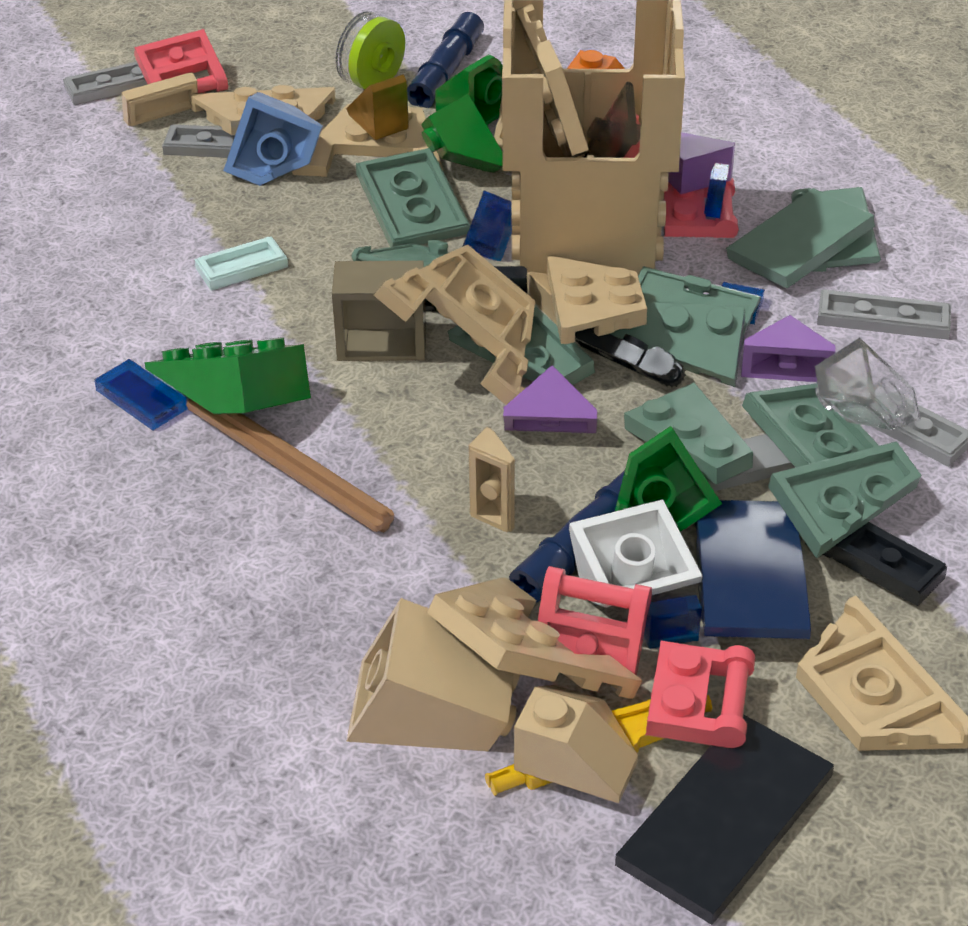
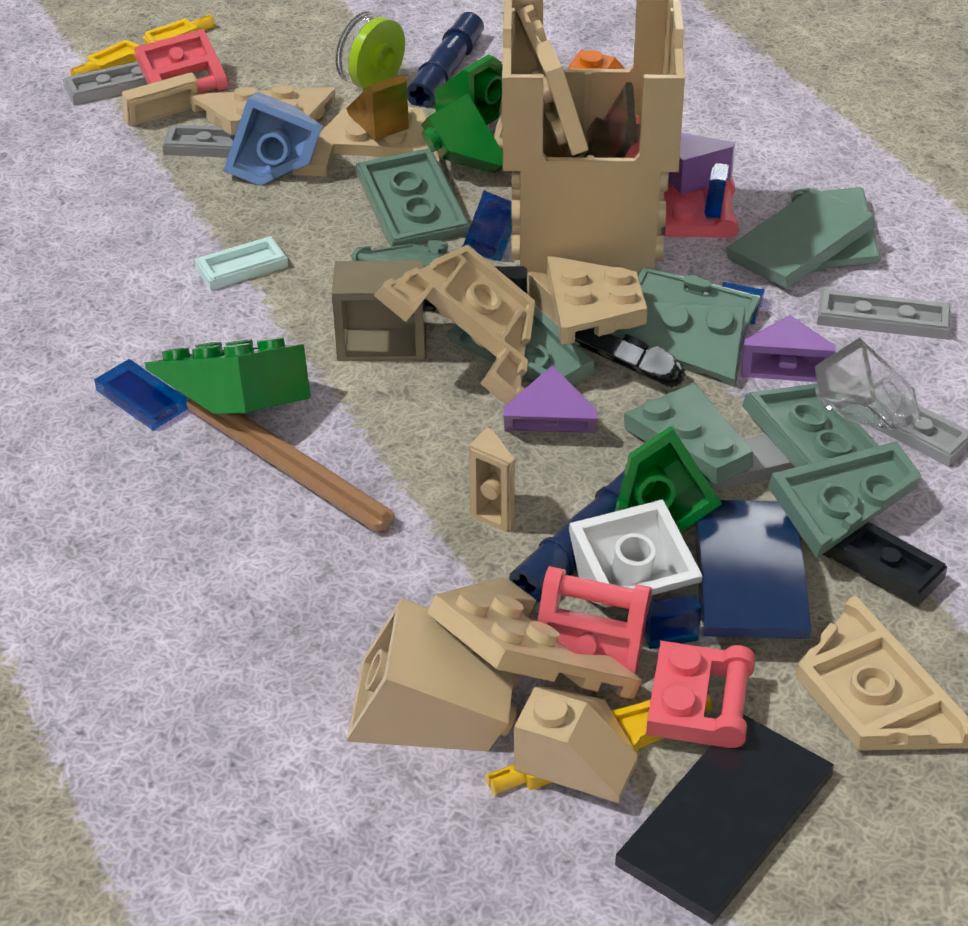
(123, 52): none -> yellow piece

